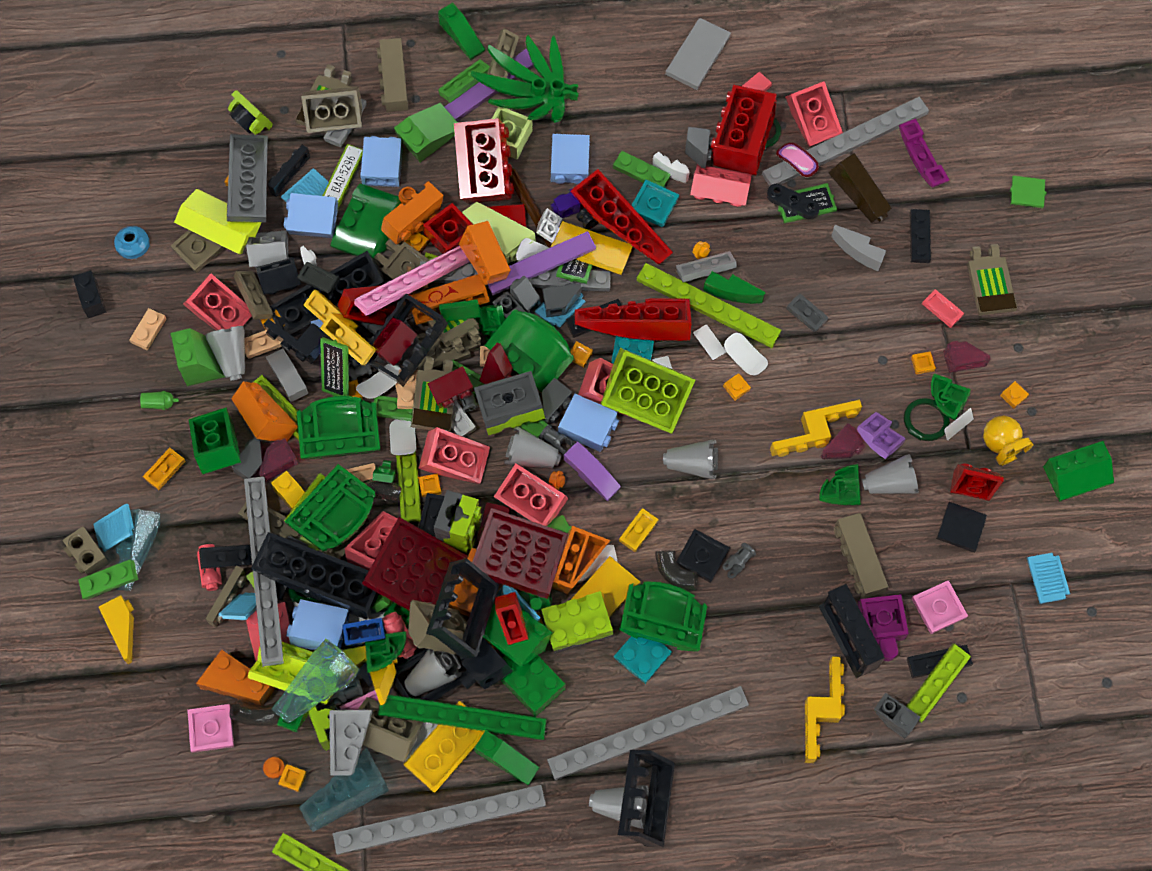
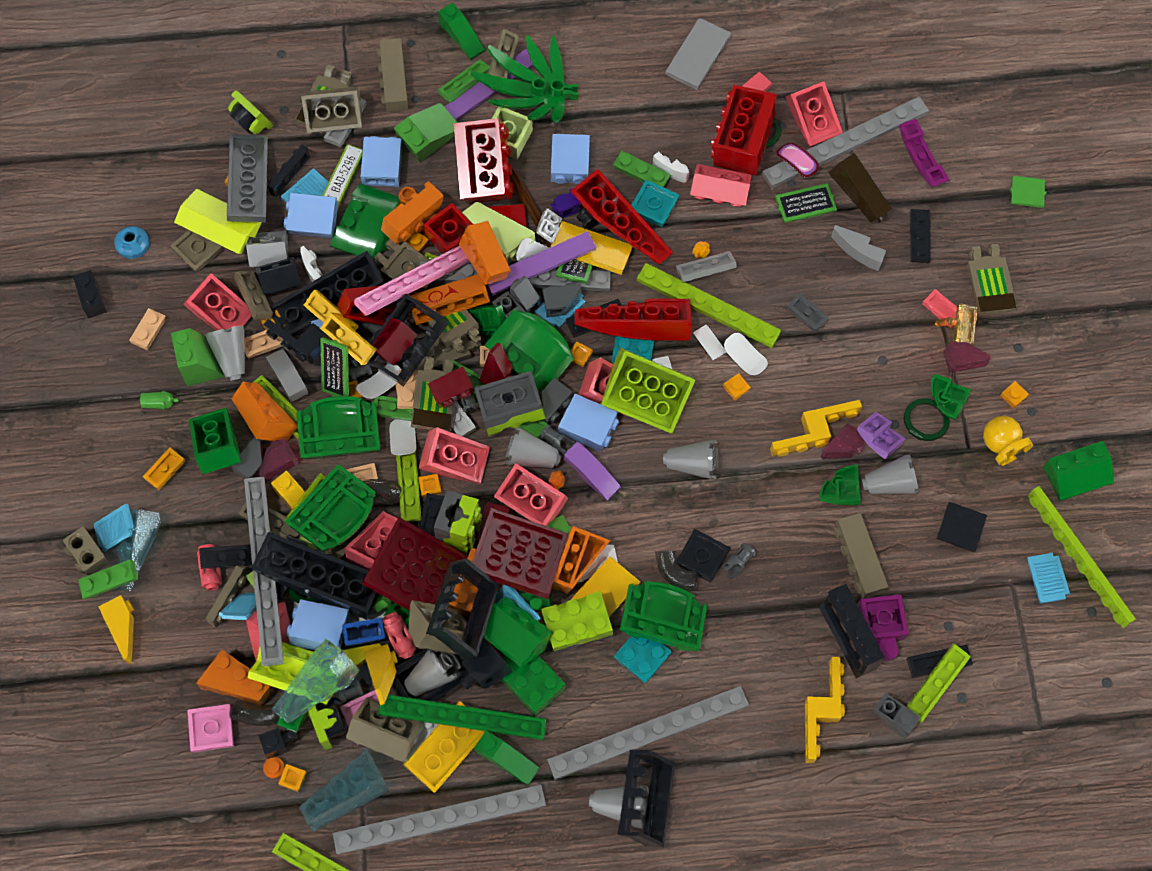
(275, 742): none -> black brick
(318, 278): pearl dark grey tile -> none
(346, 739): light grey wing -> none
(383, 652): green brick -> none
(384, 472): green plate -> none
(460, 310): green tile -> none
(511, 618): red slope -> none
(638, 530): yellow plate -> none
(697, 145): dark grey slope -> none
(733, 289): green slope -> none
(798, 207): black plate -> none
(923, 362): light orange tile -> none
(939, 607): bright pink plate -> none
(959, 424): white sticker -> none
(964, 323): none -> clear yellow plate
(975, 482): red slope -> none
(1083, 560): none -> lime plate

